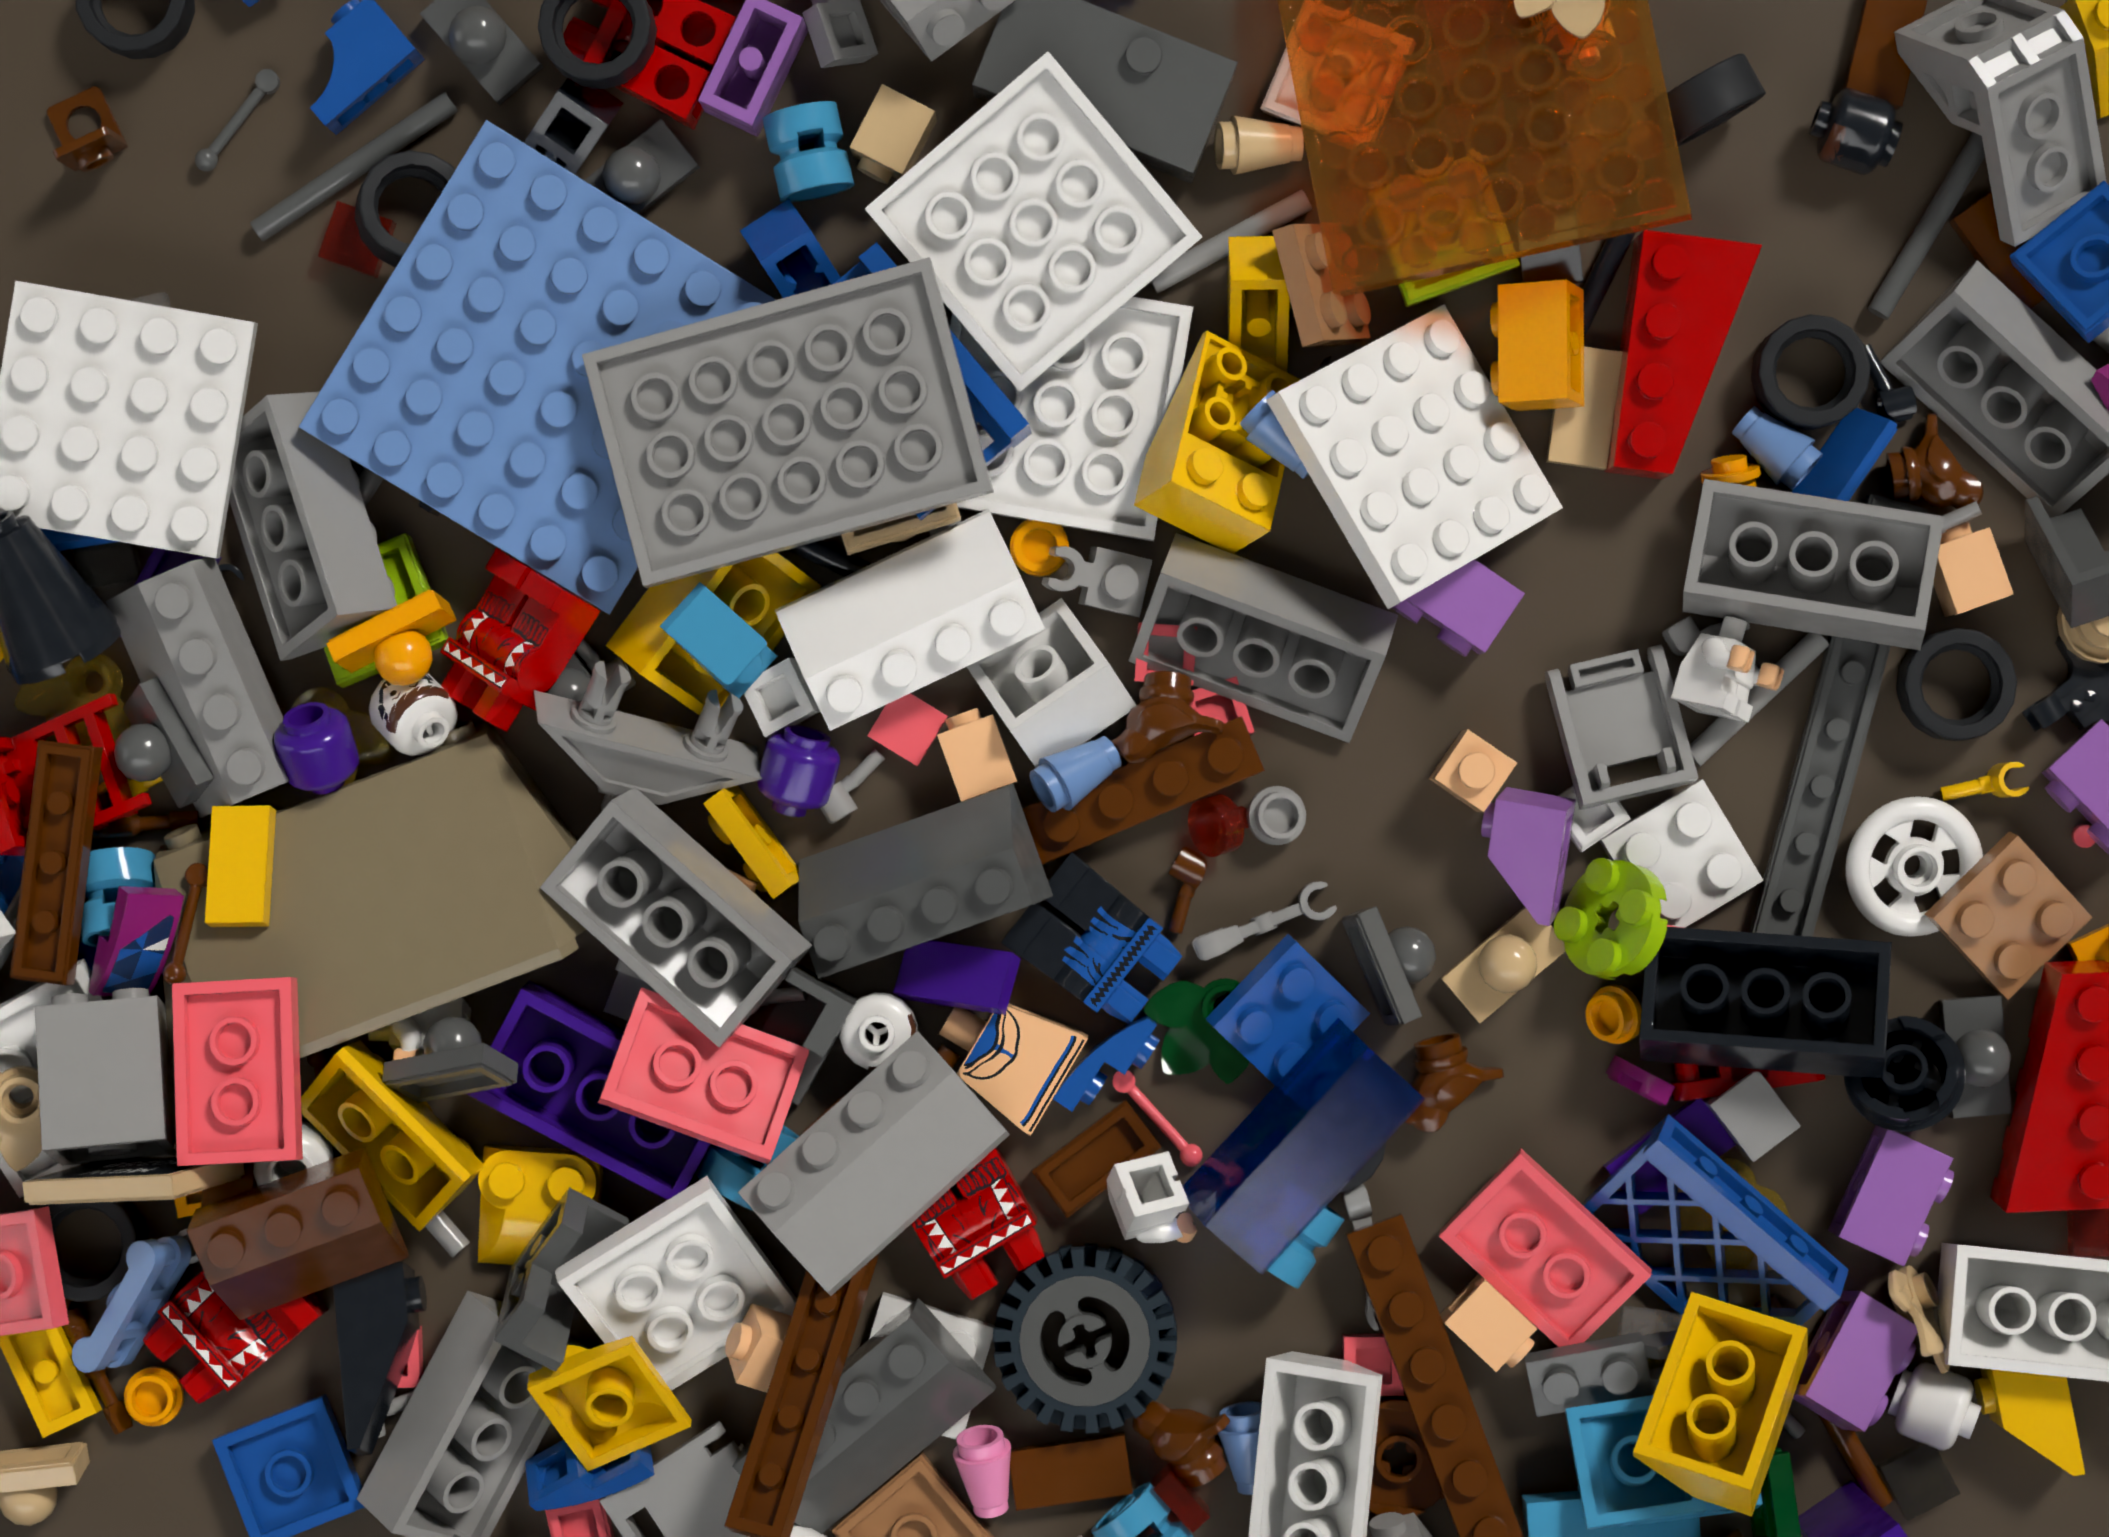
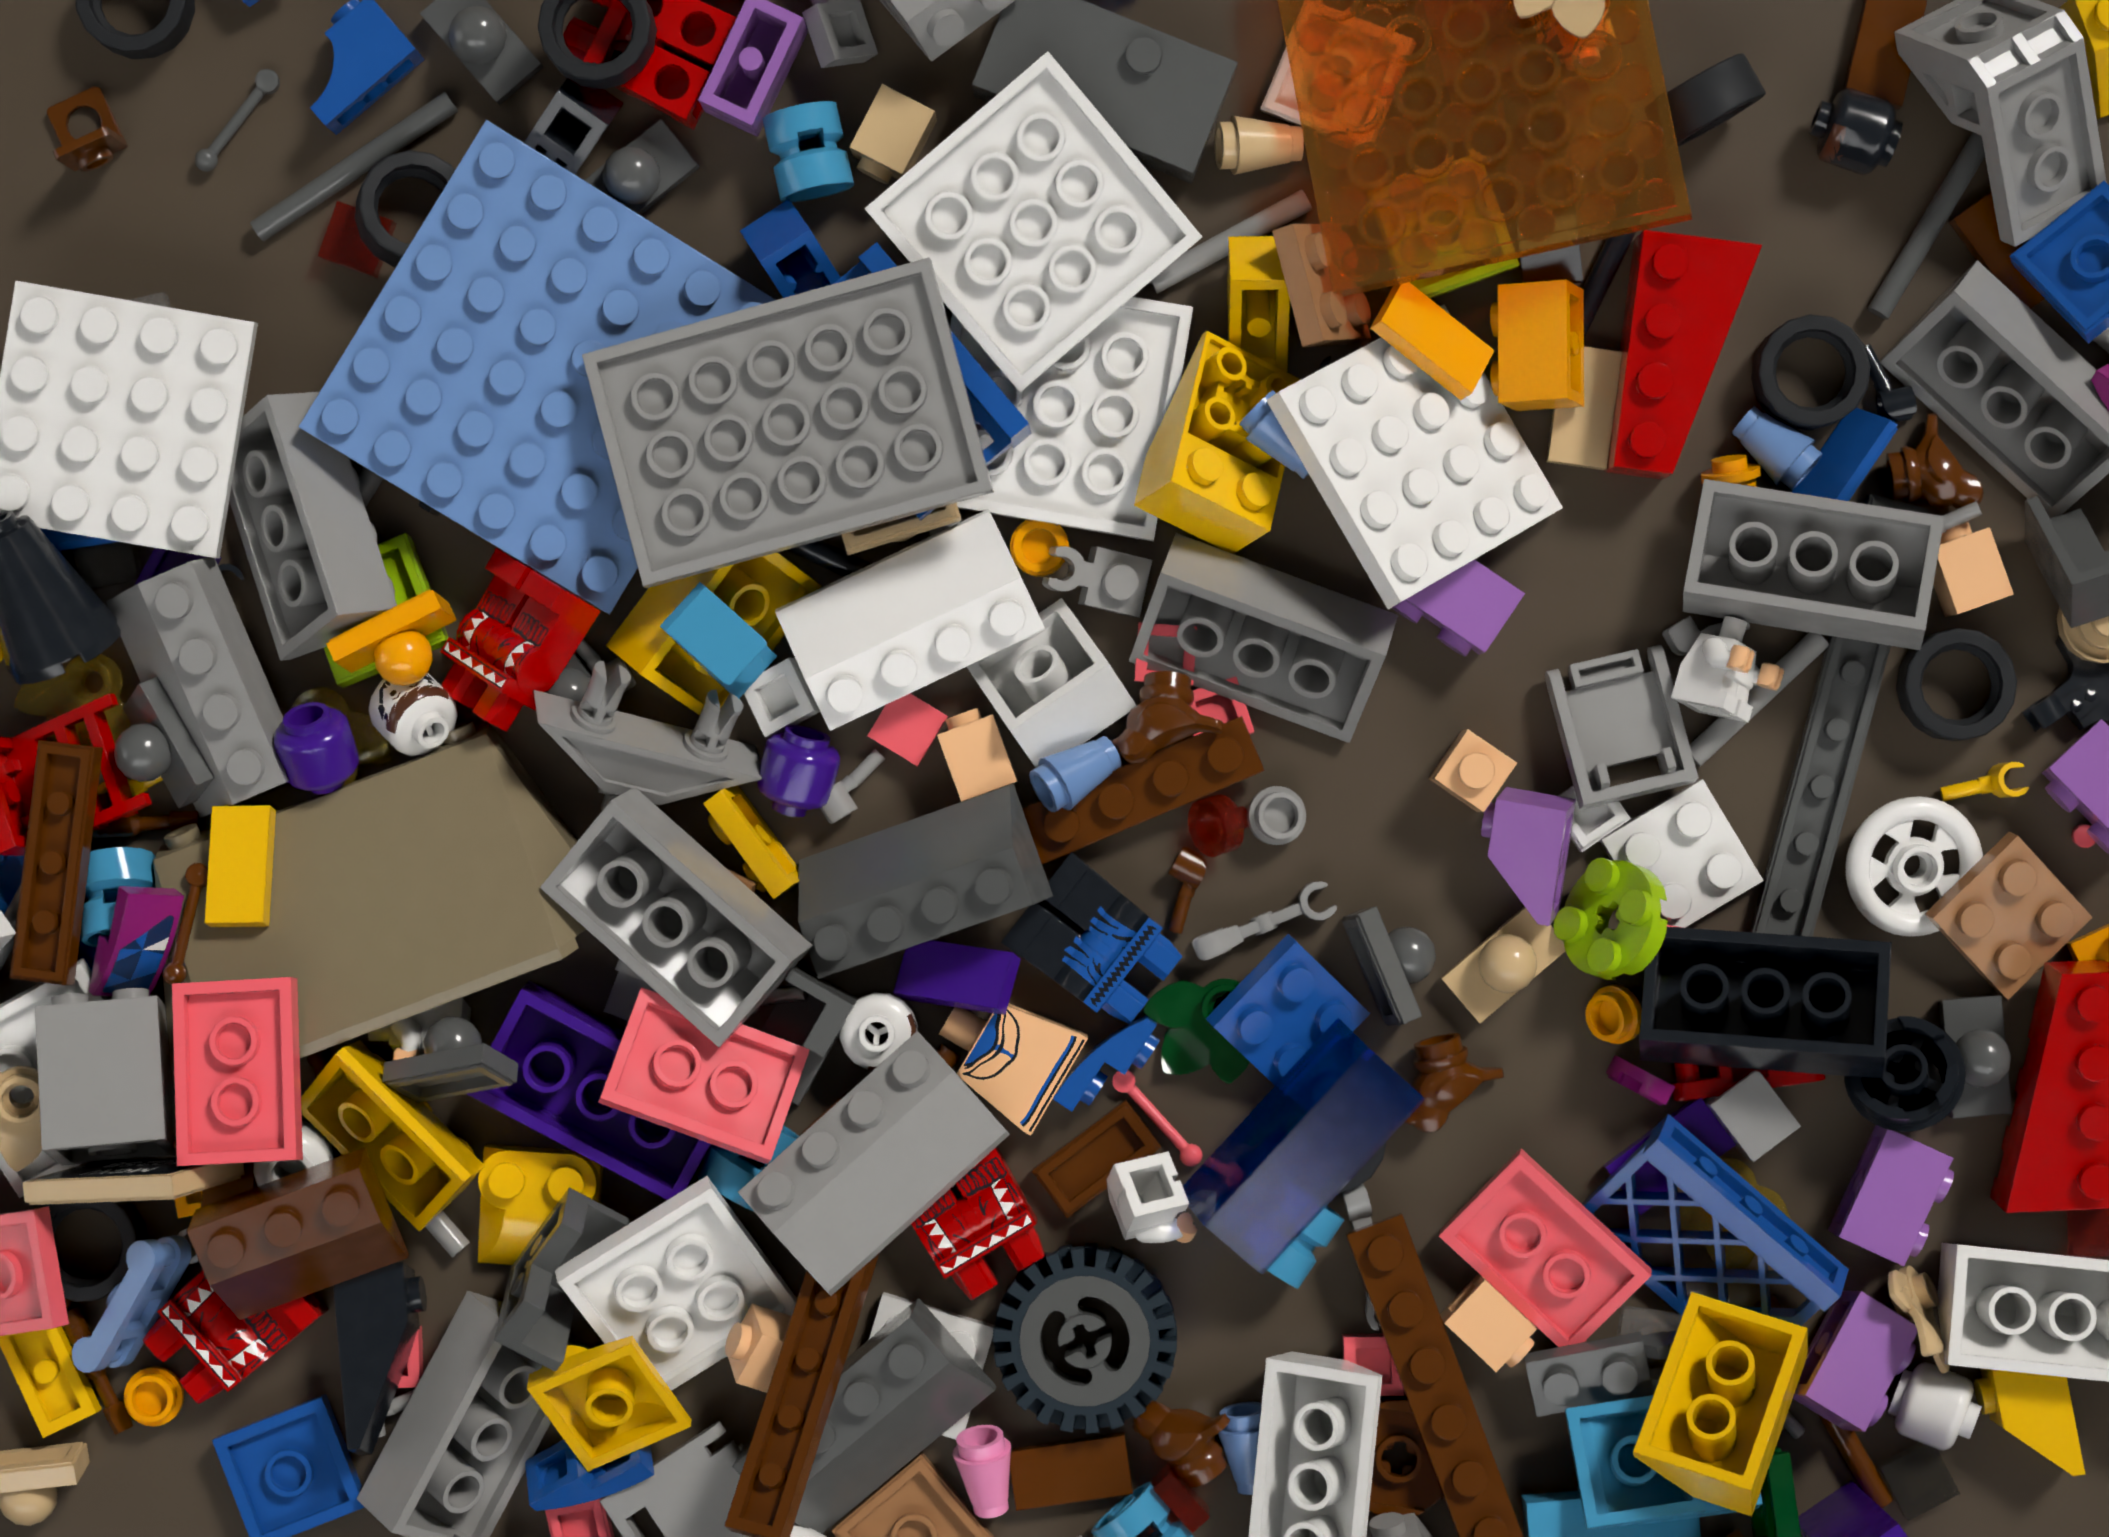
(1432, 339): none -> light orange tile

